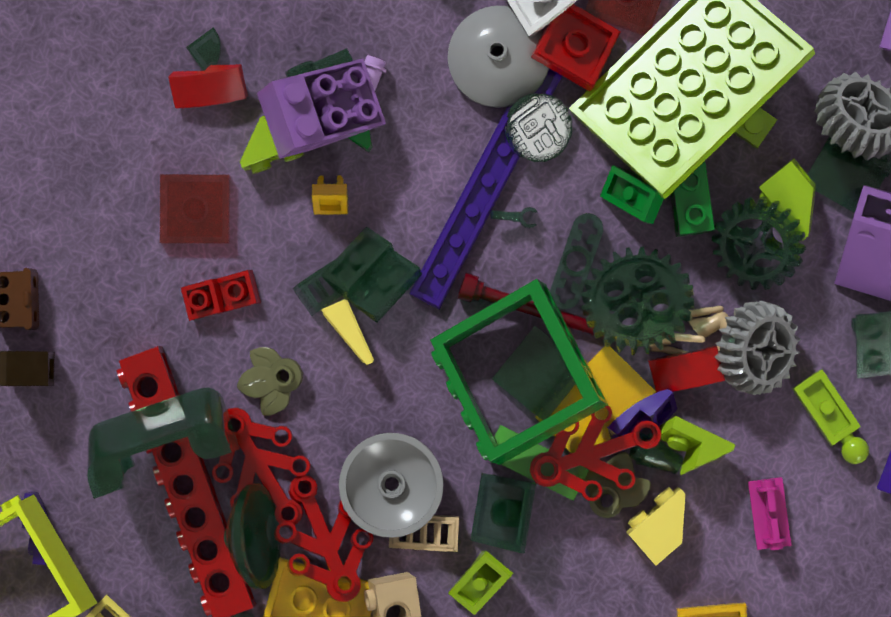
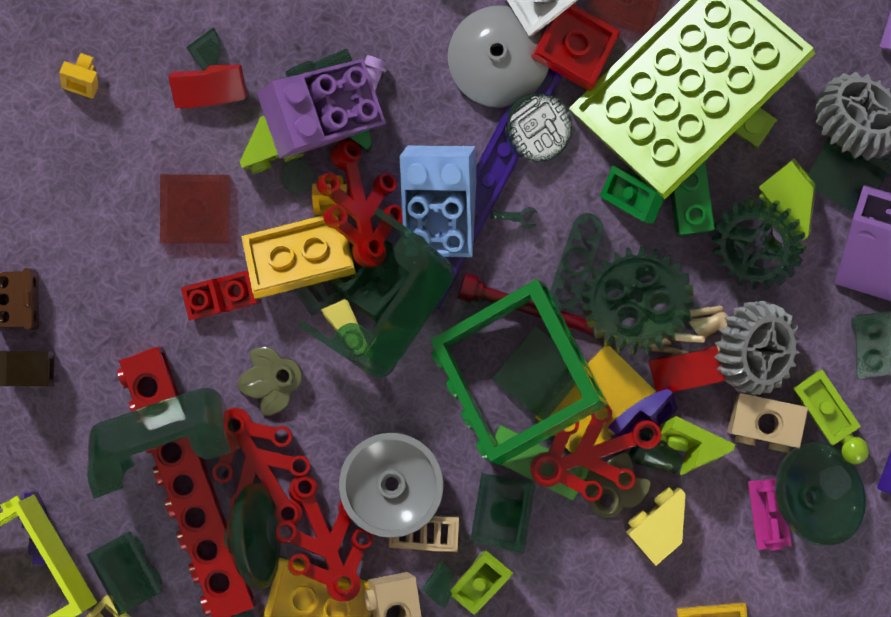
(80, 77): none -> yellow tile
(125, 572): none -> clear green bracket
(296, 256): none -> yellow tile
(298, 176): none -> clear green tile
(368, 244): none -> red plant
(385, 345): none -> clear green windscreen
(439, 583): none -> clear green tile
(440, 196): none -> light blue slope
(788, 421): none -> tan brick
(833, 492): none -> clear green dish

